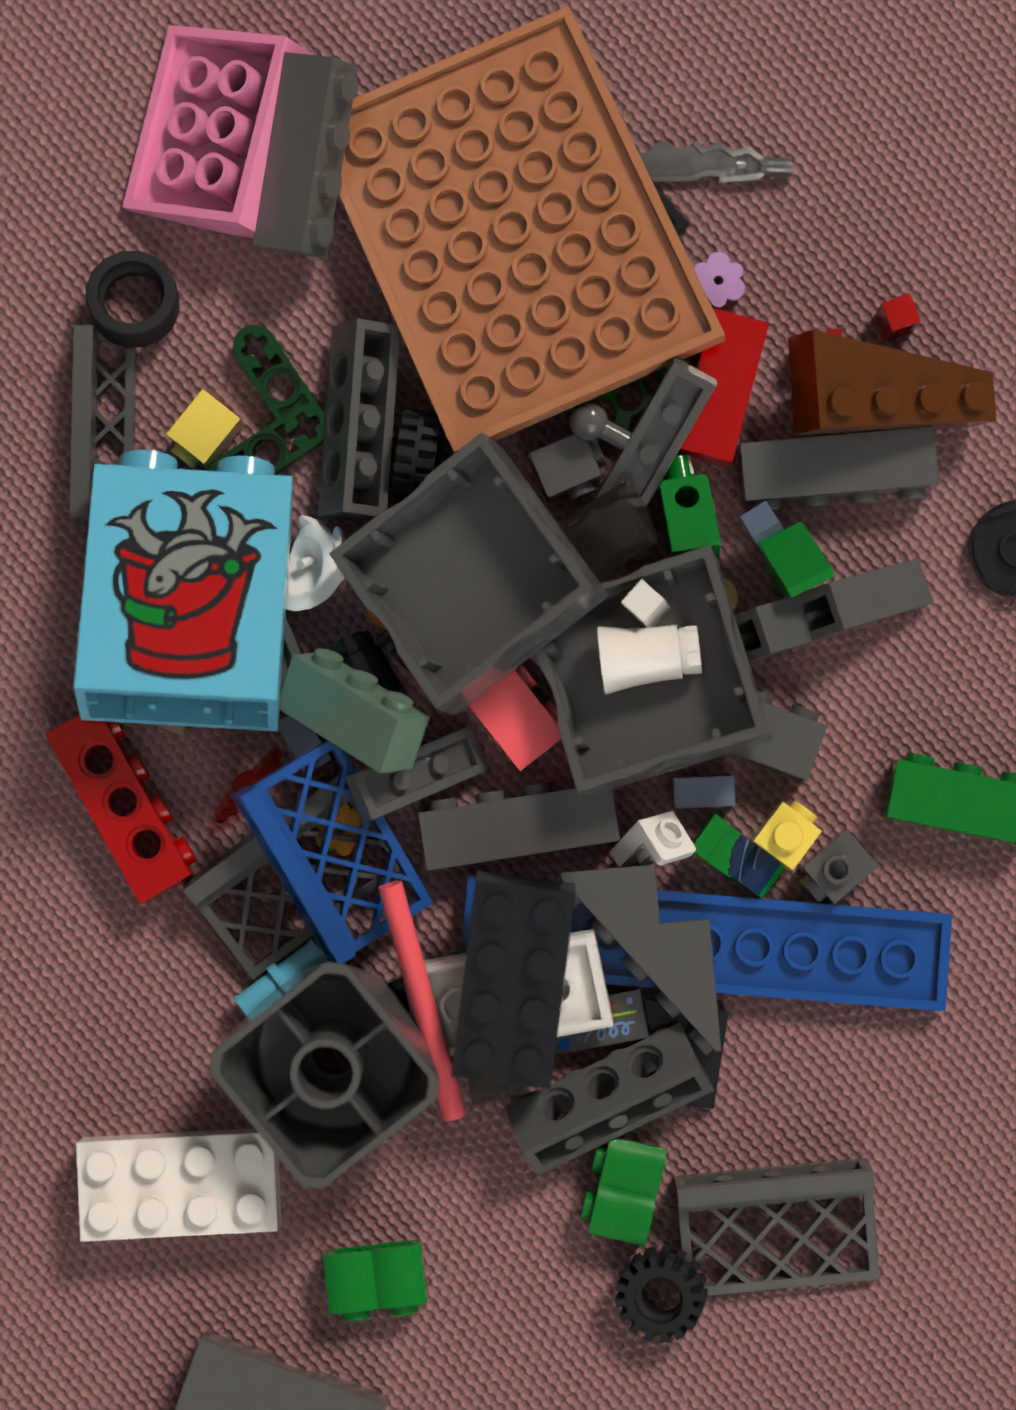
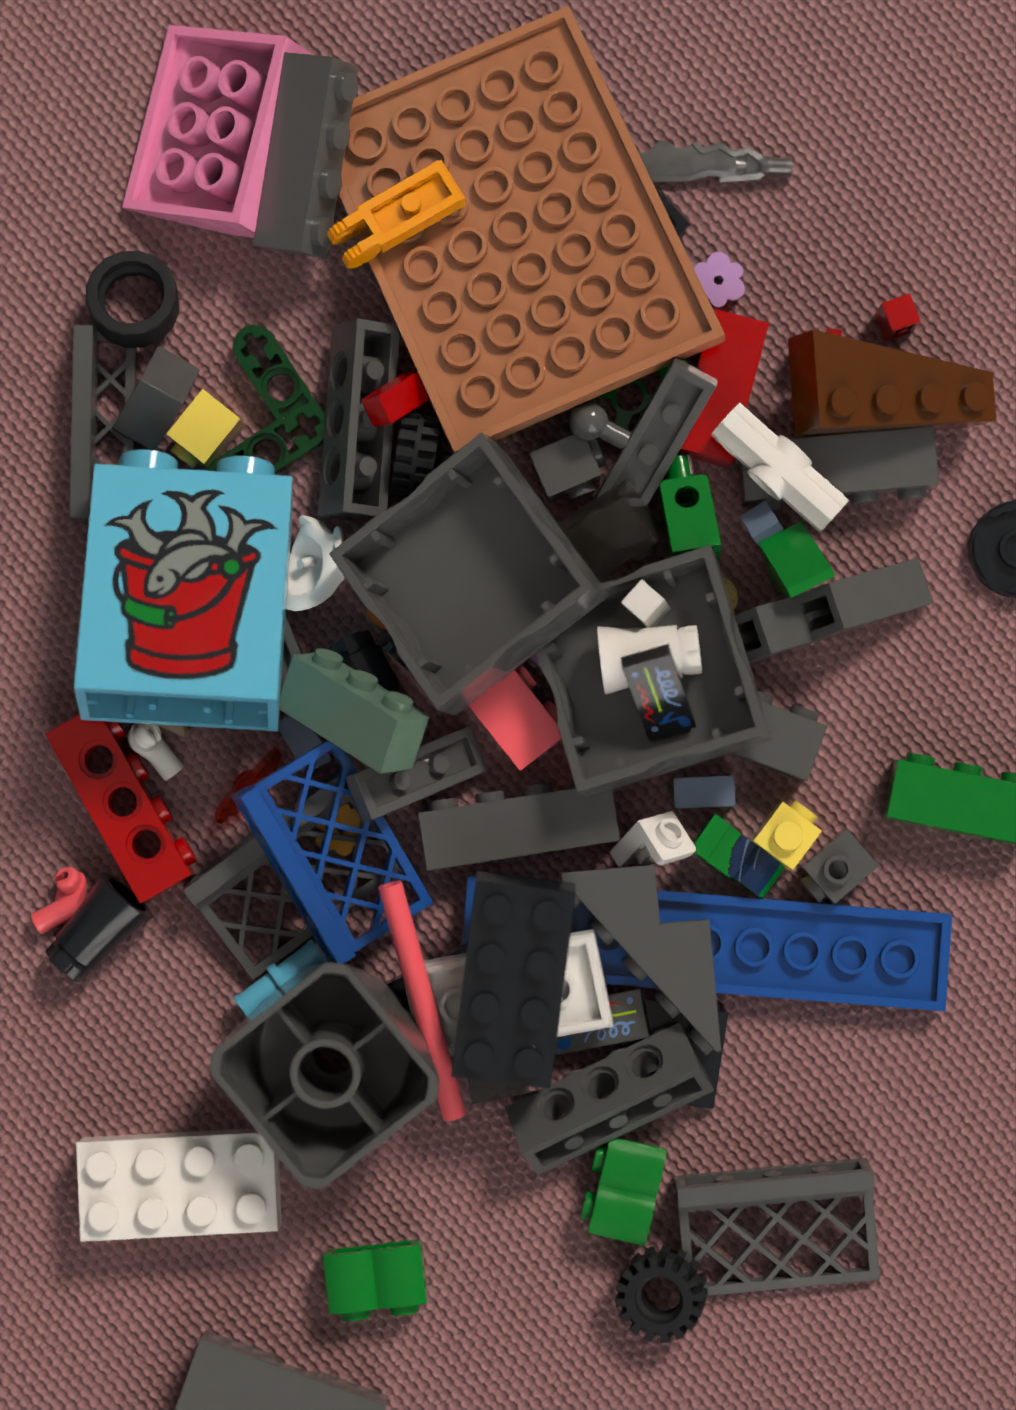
(69, 896): none -> coral arm
(97, 927): none -> black plant
(148, 743): none -> white arm
(156, 399): none -> dark grey slope
(395, 399): none -> red piece
(398, 213): none -> light orange hinge
(658, 692): none -> black tile
(779, 467): none -> white piece

